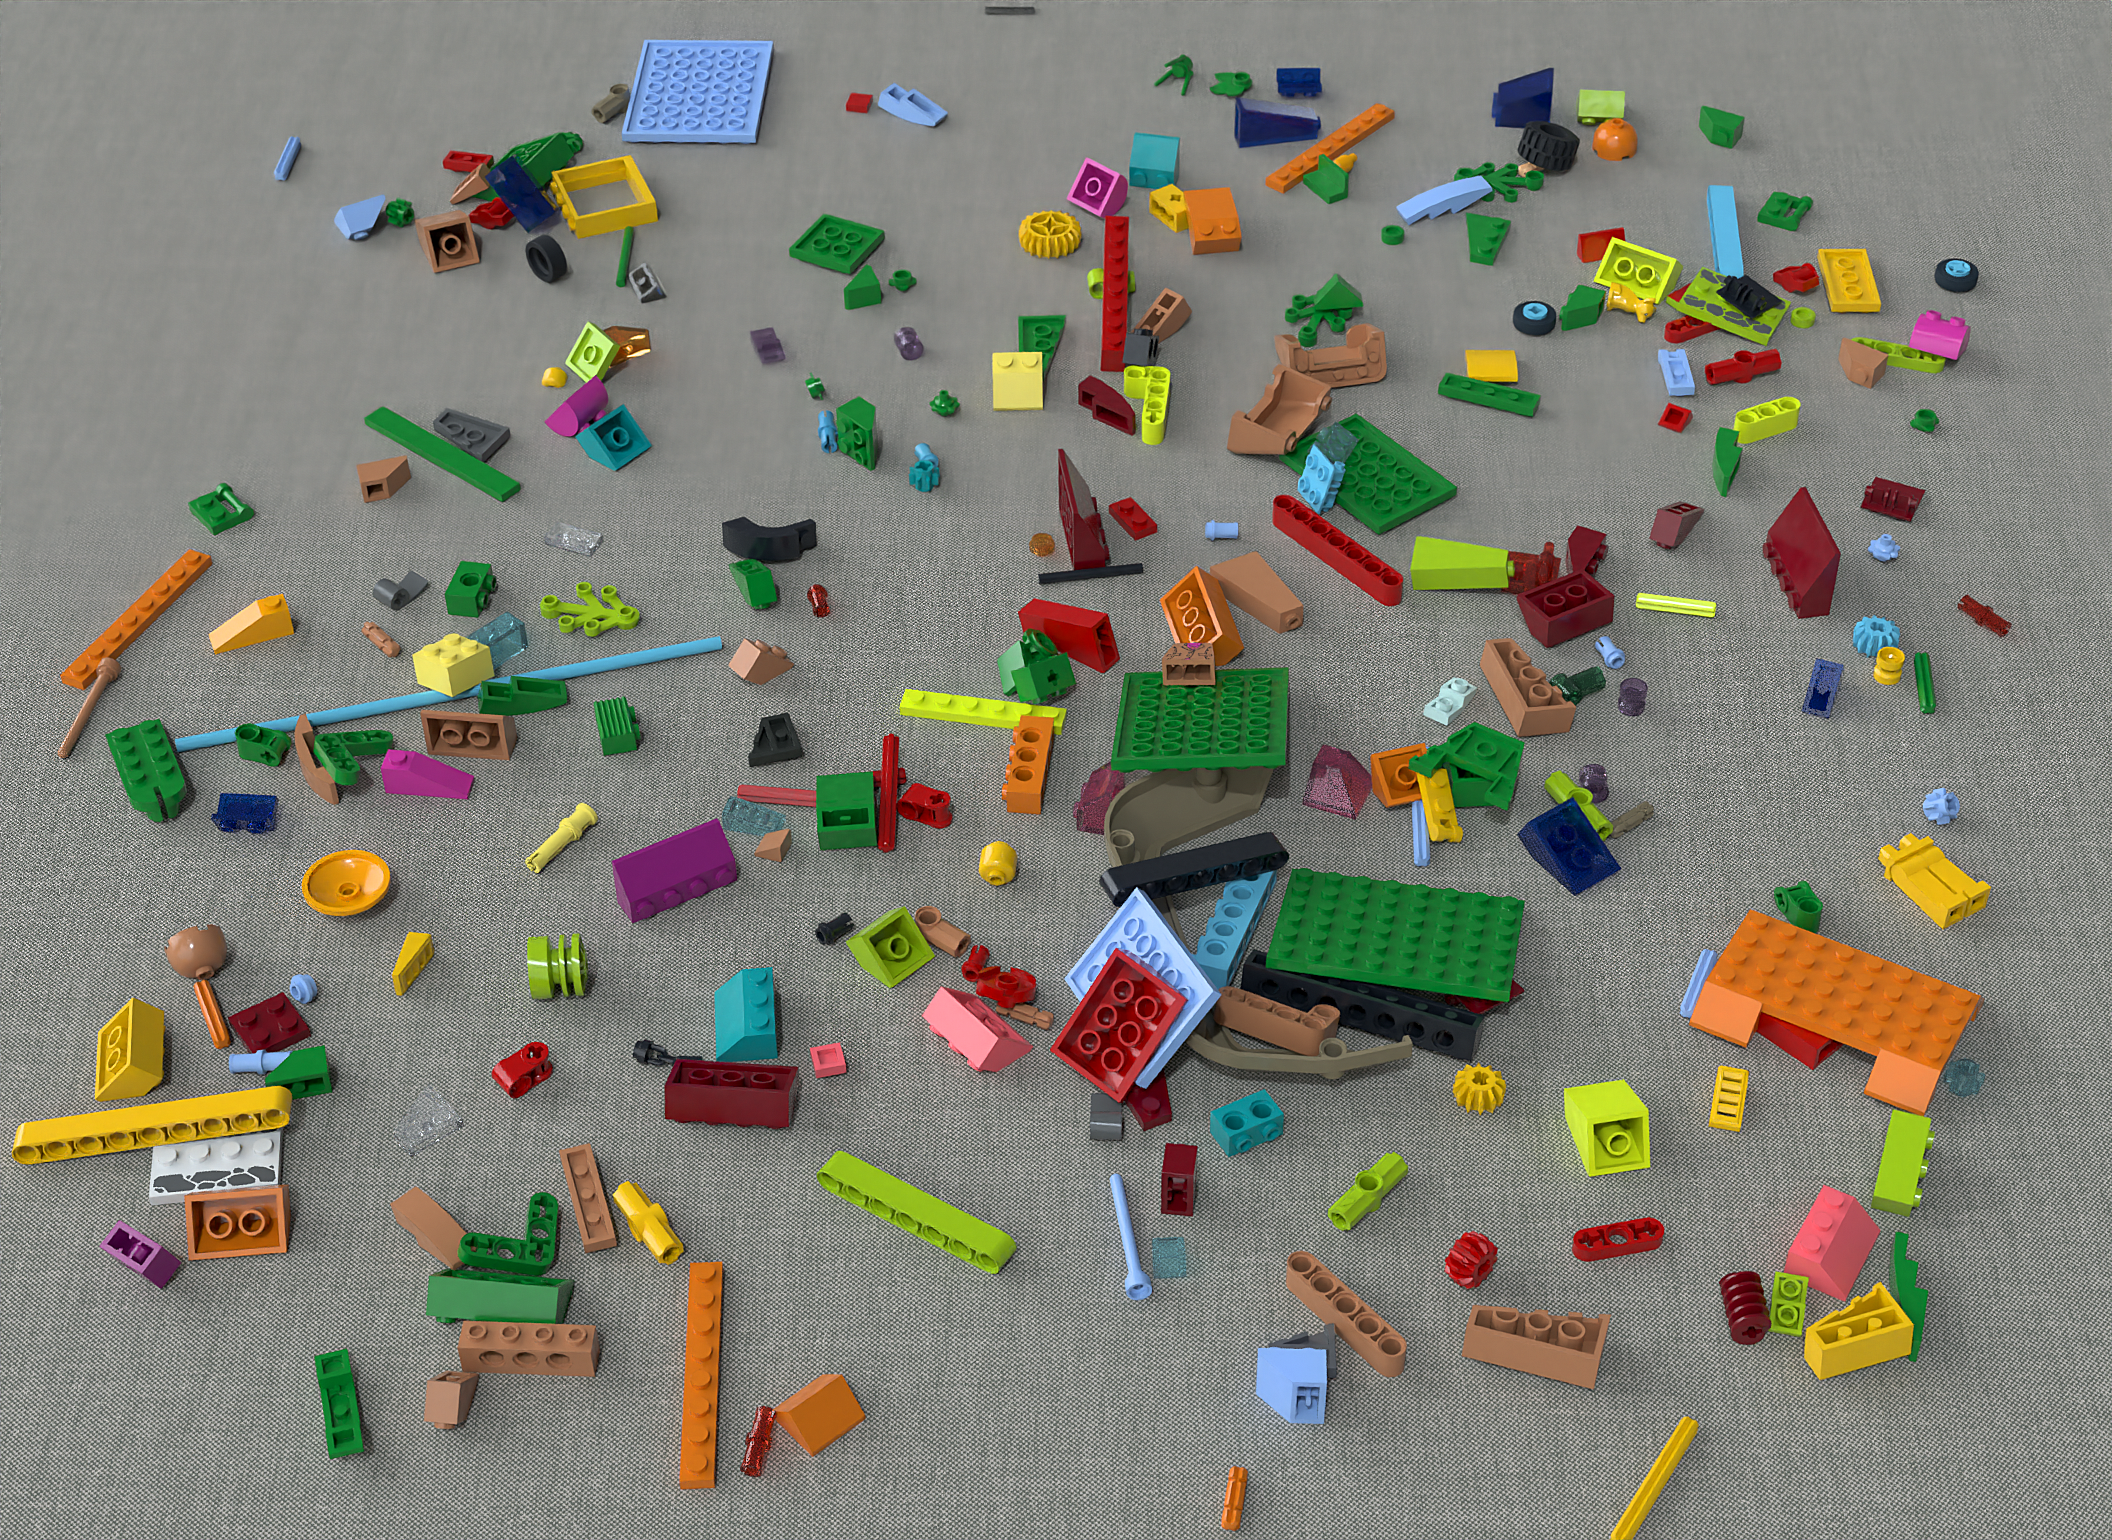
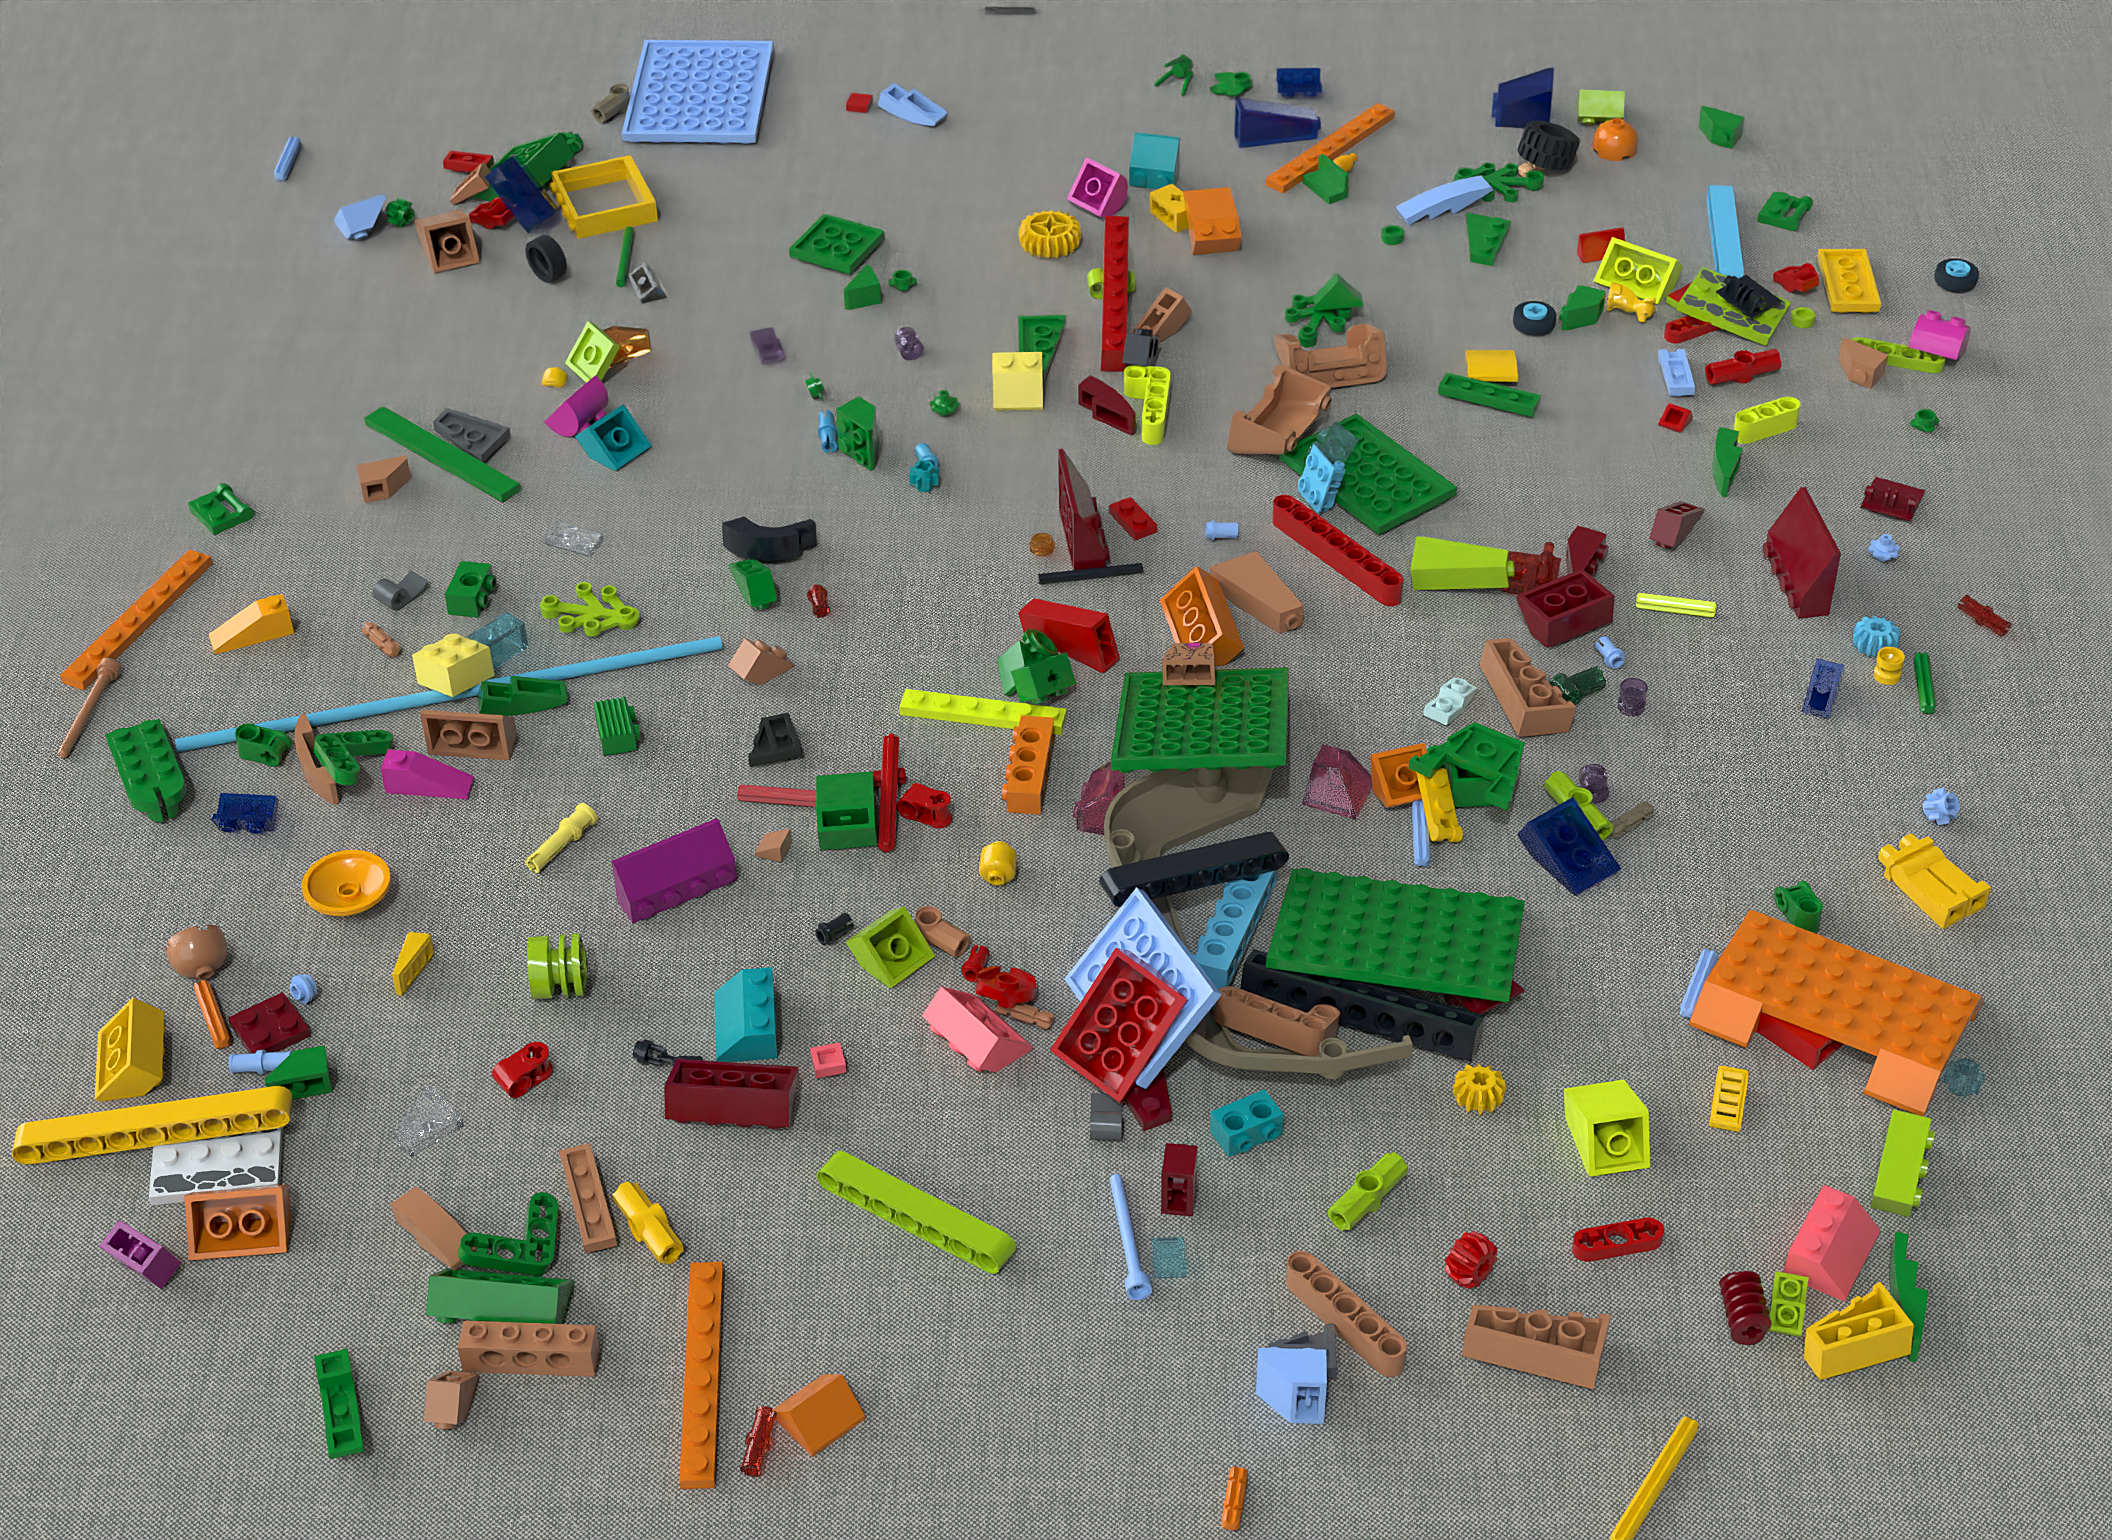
(742, 817): clear light blue slope -> none

